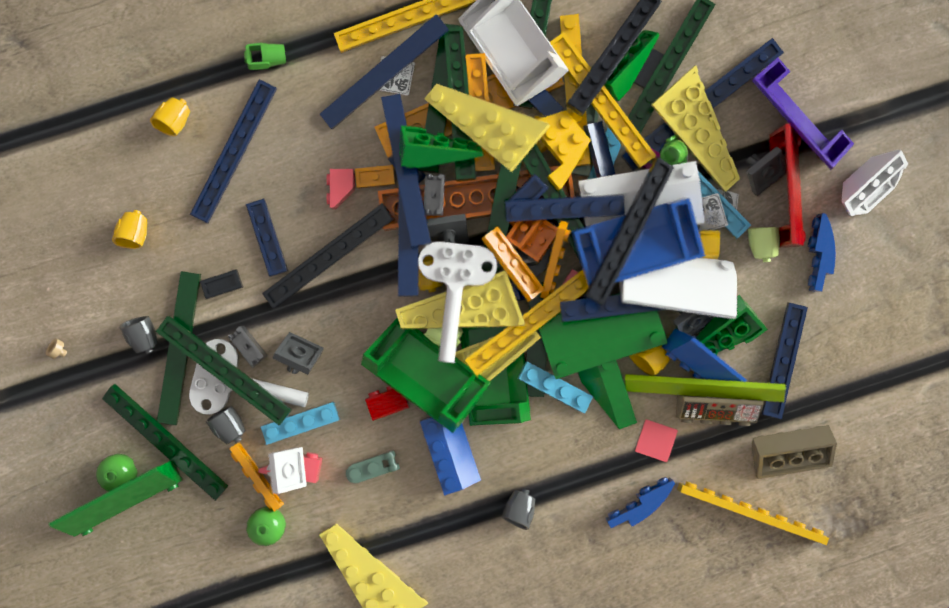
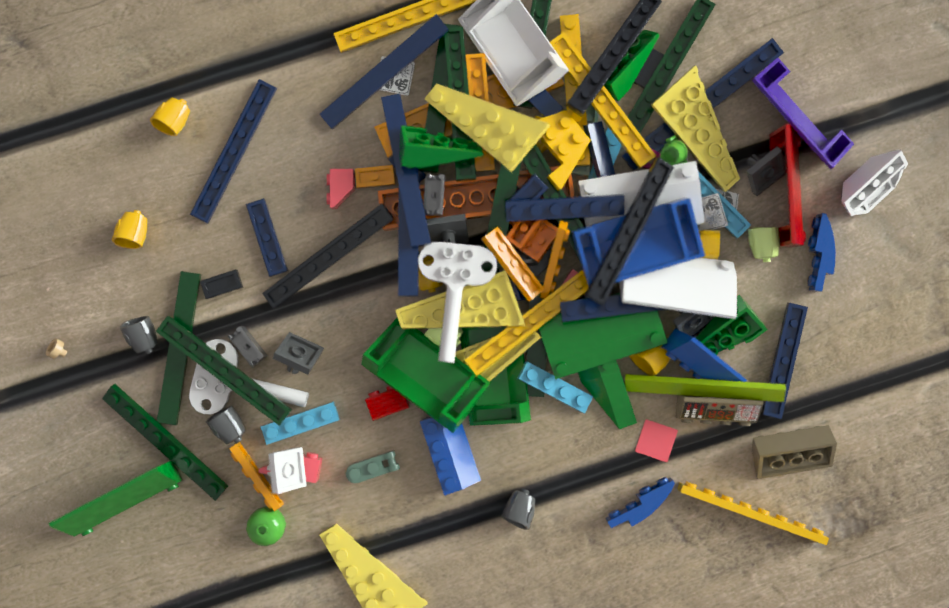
(115, 471): bright green cylinder -> none
(271, 55): bright green piece -> none

